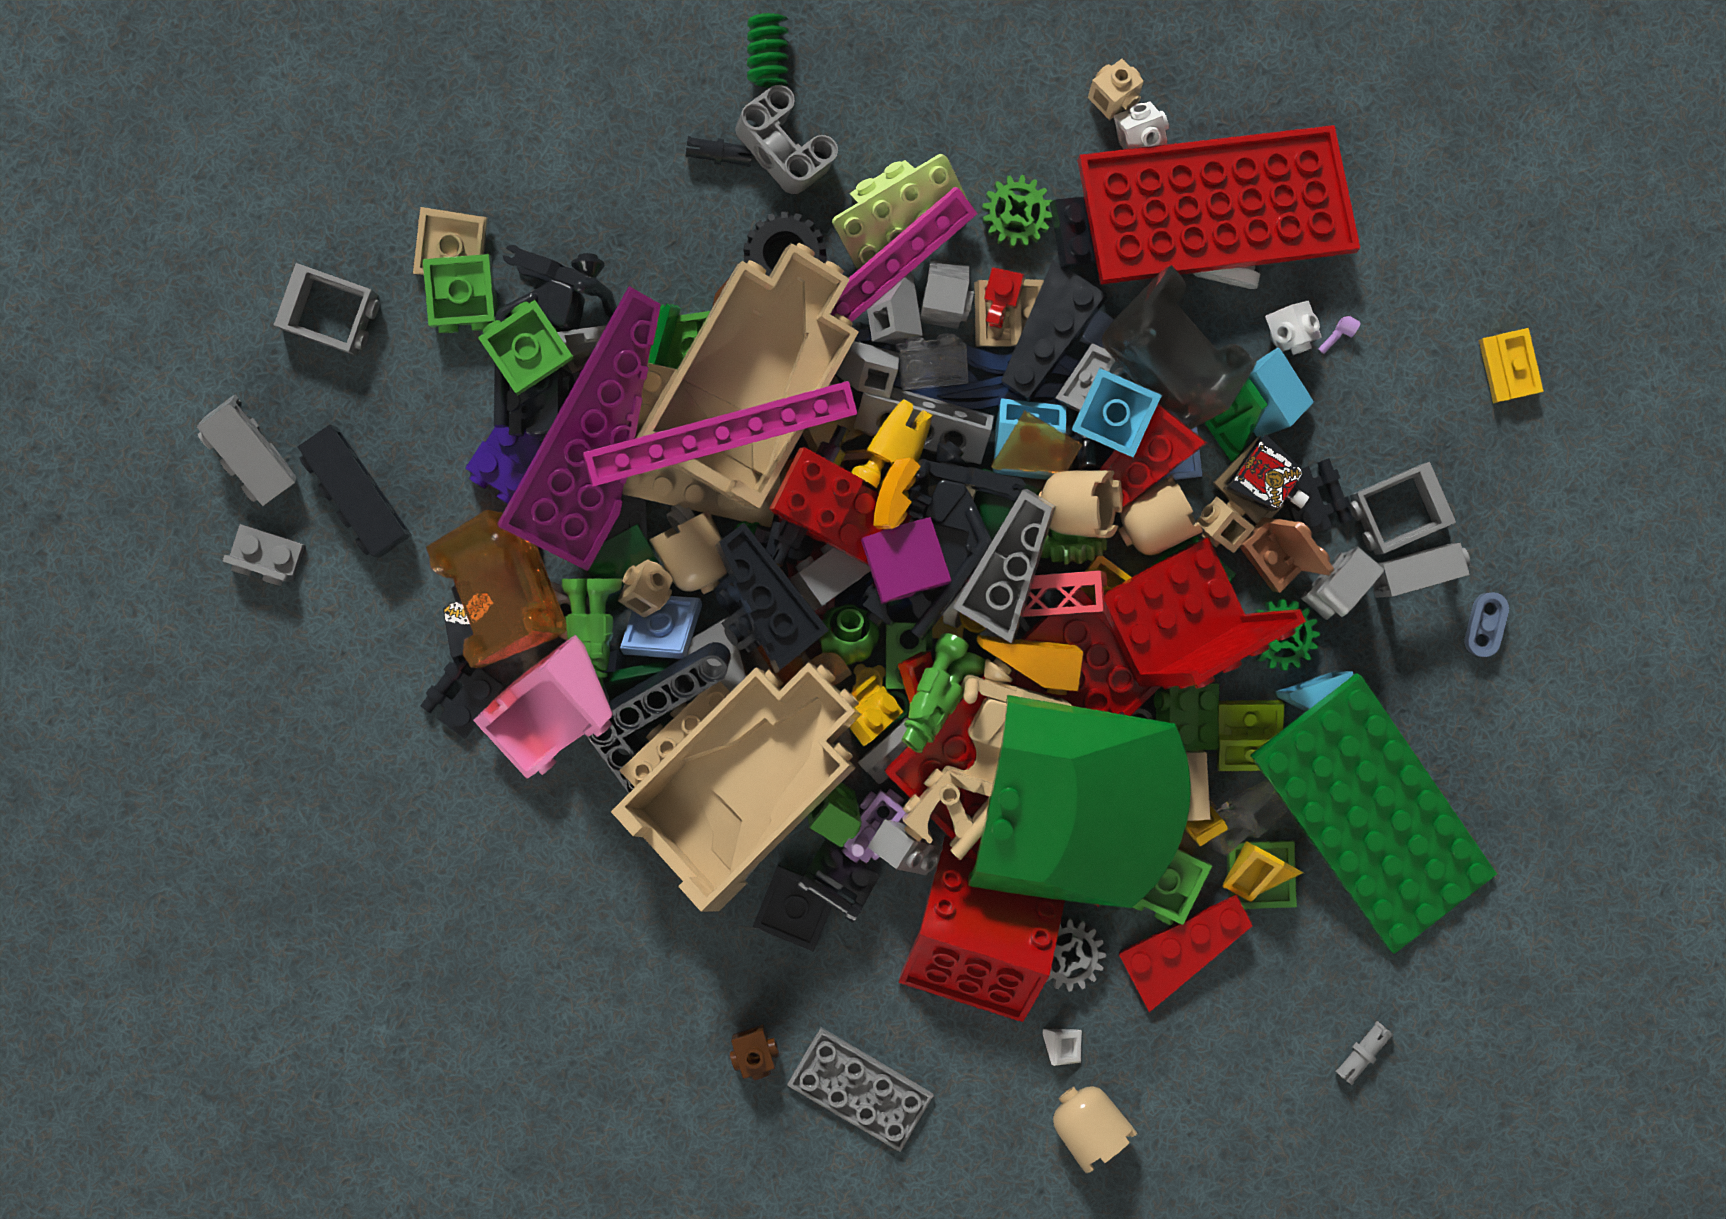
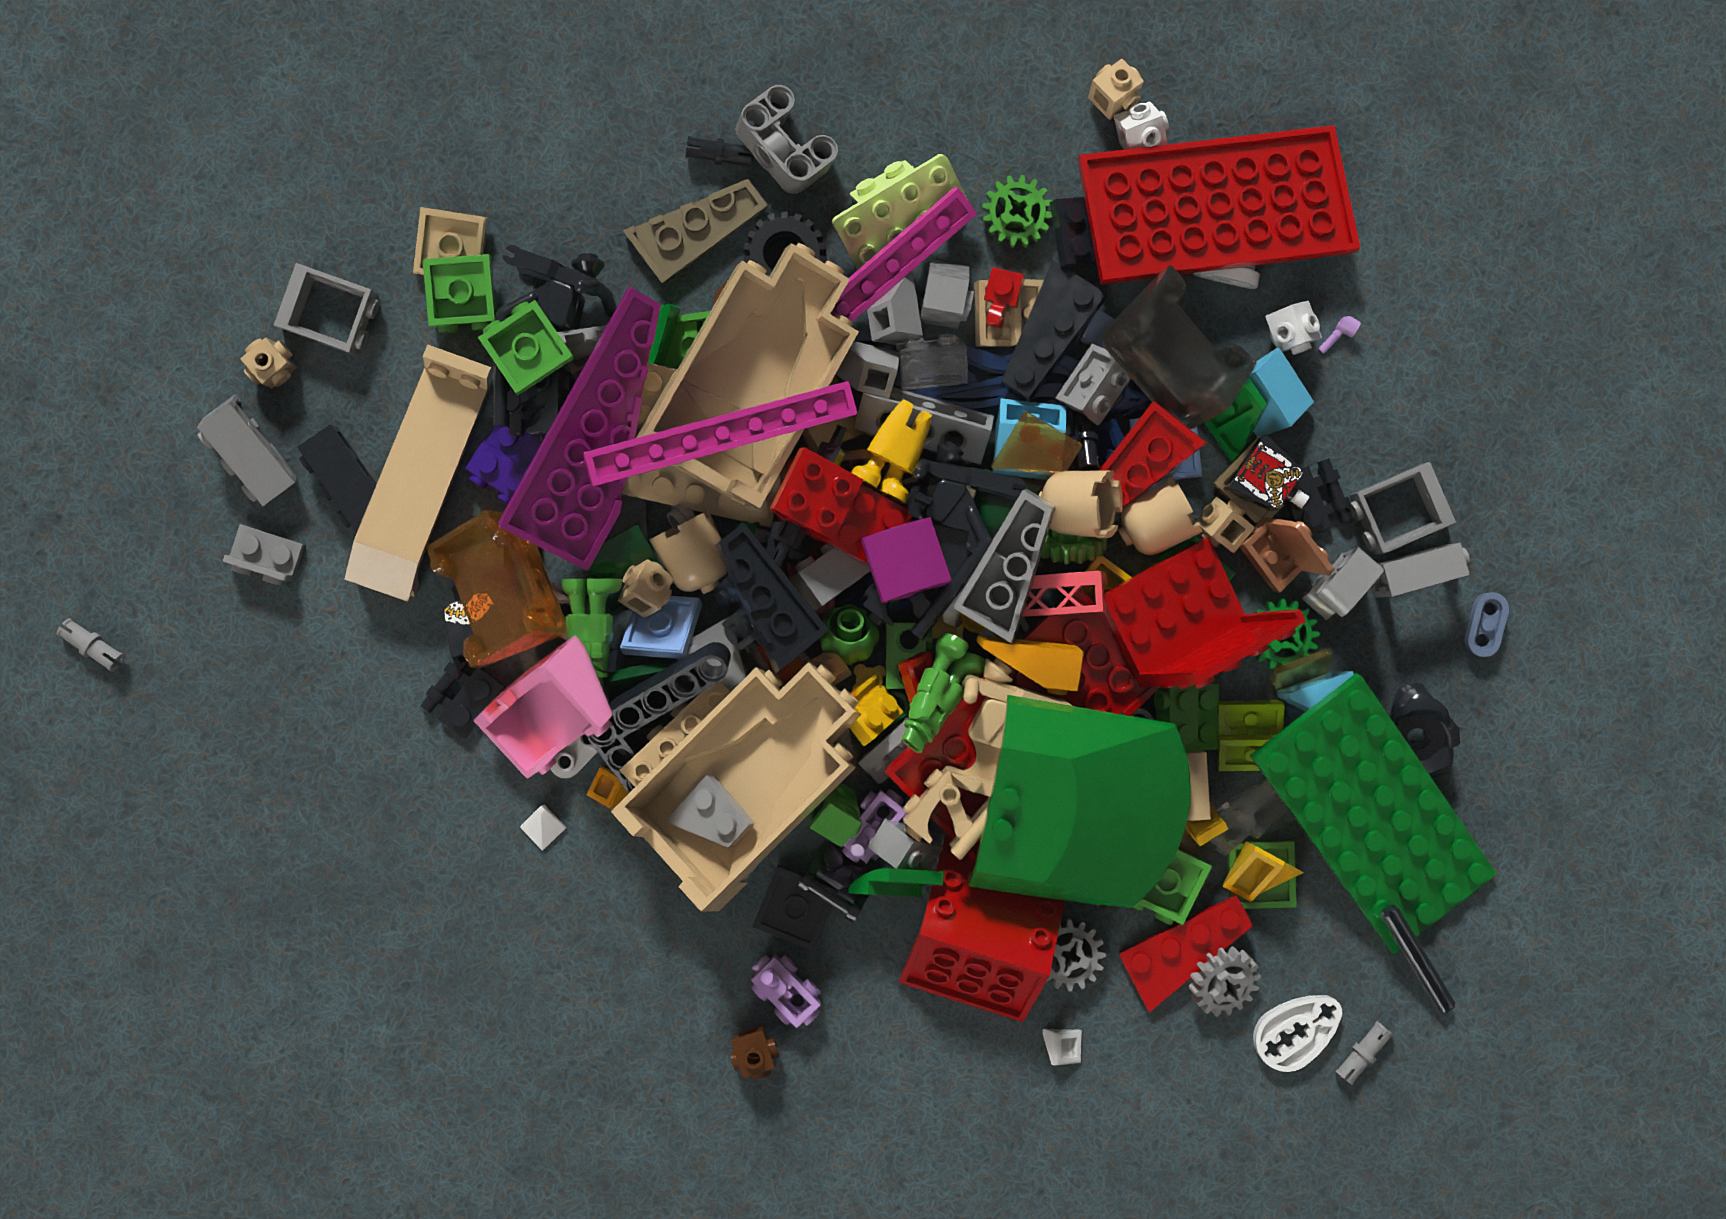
(90, 644): none -> light grey pin
(277, 369): none -> tan brick
(418, 474): none -> tan panel
(543, 827): none -> white slope
(579, 754): none -> white plate
(607, 788): none -> light orange slope
(685, 235): none -> dark tan wing
(712, 814): none -> light grey wing
(765, 48): green piece -> none
(777, 981): none -> lavender brick
(860, 1089): light grey tile -> none
(891, 503): light orange slope -> none
(895, 882): none -> green slope
(1091, 1126): tan cylinder -> none
(1116, 412): medium azure slope -> none
(1224, 981): none -> light grey gear
(1301, 669): none -> clear yellow piece
(1305, 1048): none -> white piece
(1417, 708): none -> black piece
(1417, 958): none -> black axle
(1511, 365): yellow plate -> none

